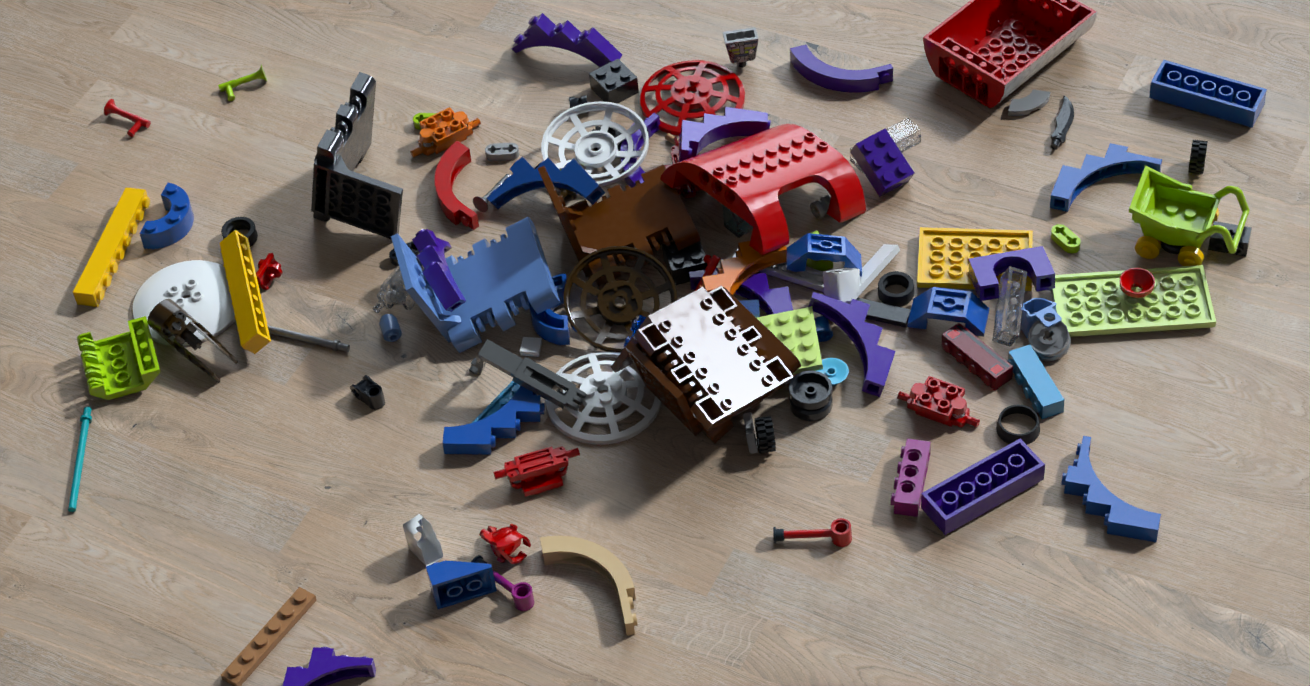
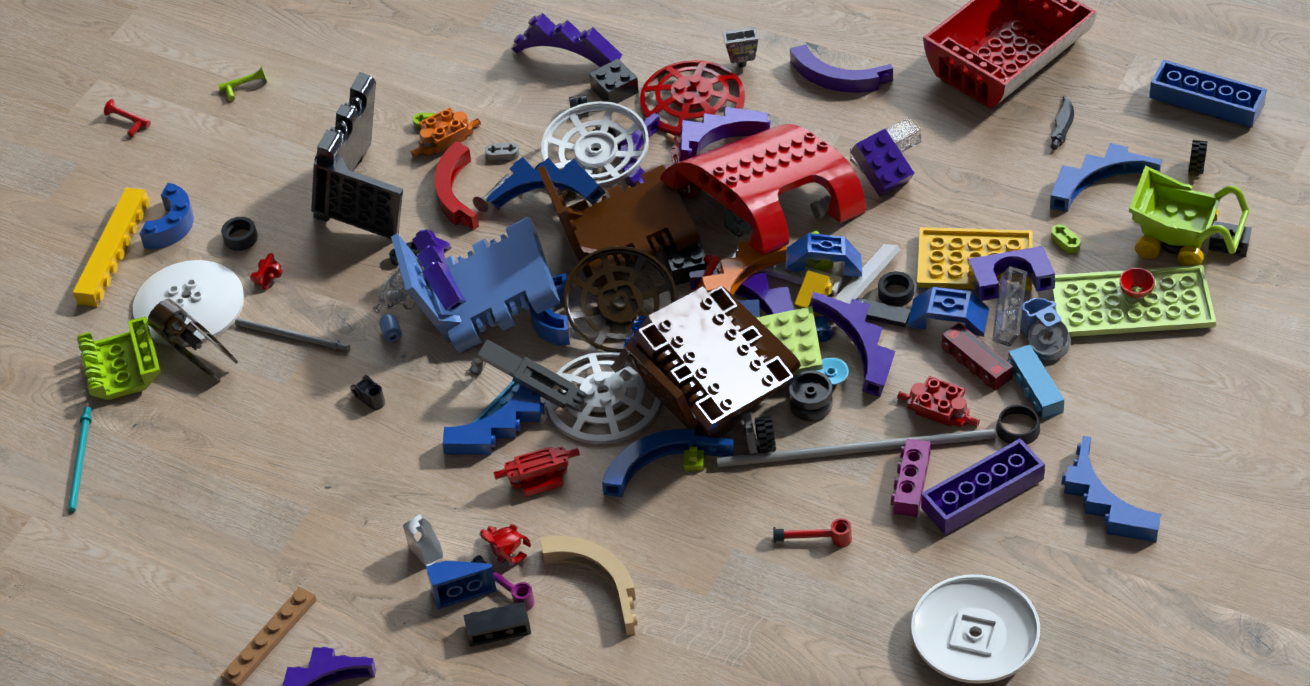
(244, 292): yellow brick -> none
(497, 624): none -> black brick
(531, 346): white tile -> none
(654, 447): none -> blue arch
(693, 459): none -> lime tile
(813, 283): none -> yellow brick
(842, 283): white piece -> none
(852, 448): none -> light grey piece
(980, 604): none -> white dish
(1023, 106): light grey tile -> none

